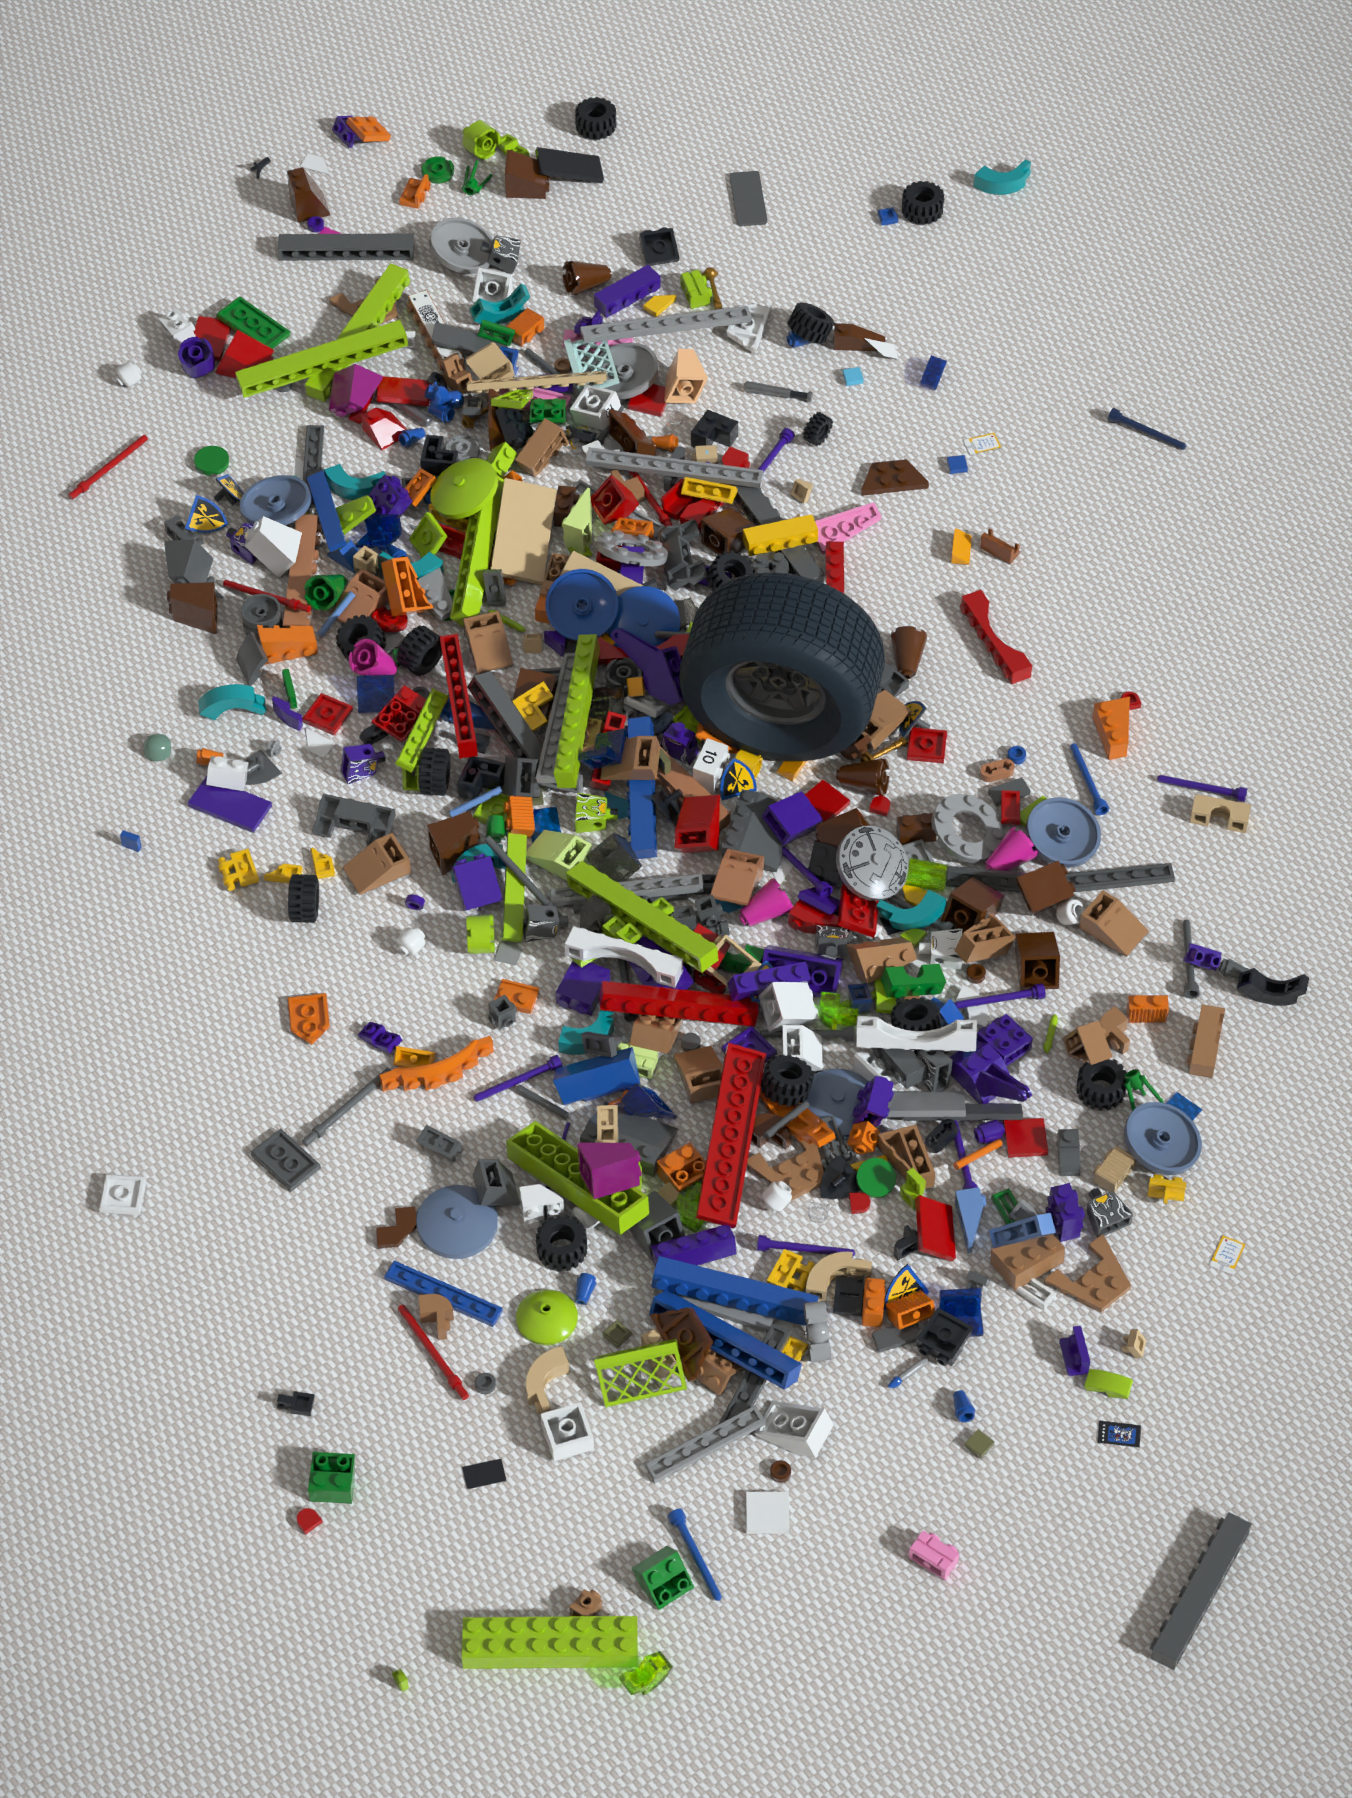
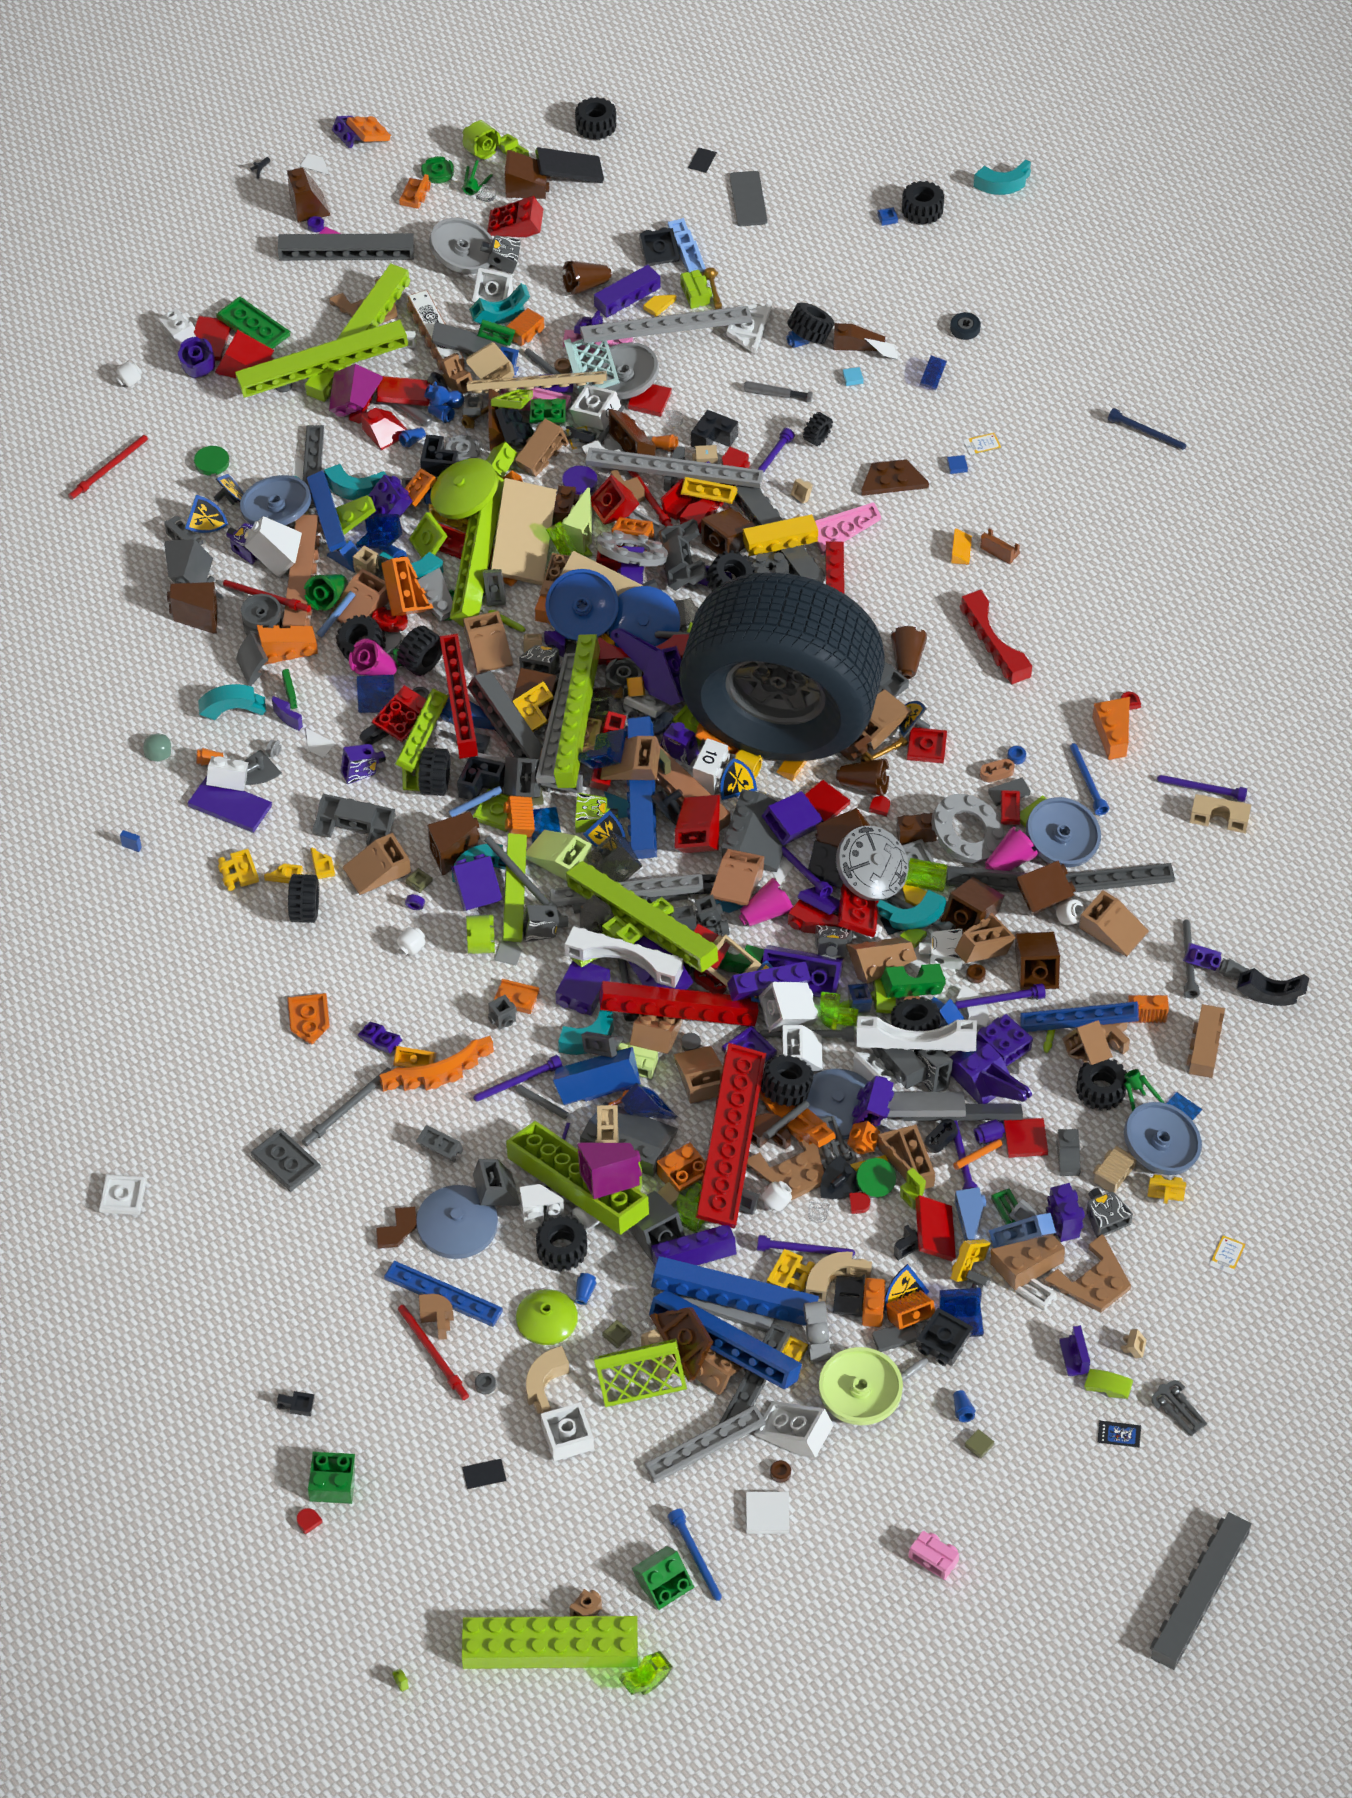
(327, 714): red tile -> none
(419, 880): none -> olive tile
(486, 193): none -> clear tile
(495, 828): green brick -> none
(516, 219): none -> red slope
(541, 659): none -> dark grey torso
(561, 539): none -> clear neon green plate
(581, 478): none -> dark purple tile
(604, 828): none -> shield
(684, 378): light nougat slope -> none
(687, 246): none -> light blue slope
(702, 160): none -> black sticker
(749, 1201): none -> dark grey tile
(860, 1386): none -> yellowish green dish
(958, 327): none -> black bush
(969, 1252): none -> yellow plate
(1079, 1016): none -> blue tile
(1163, 1389): none -> dark grey piece

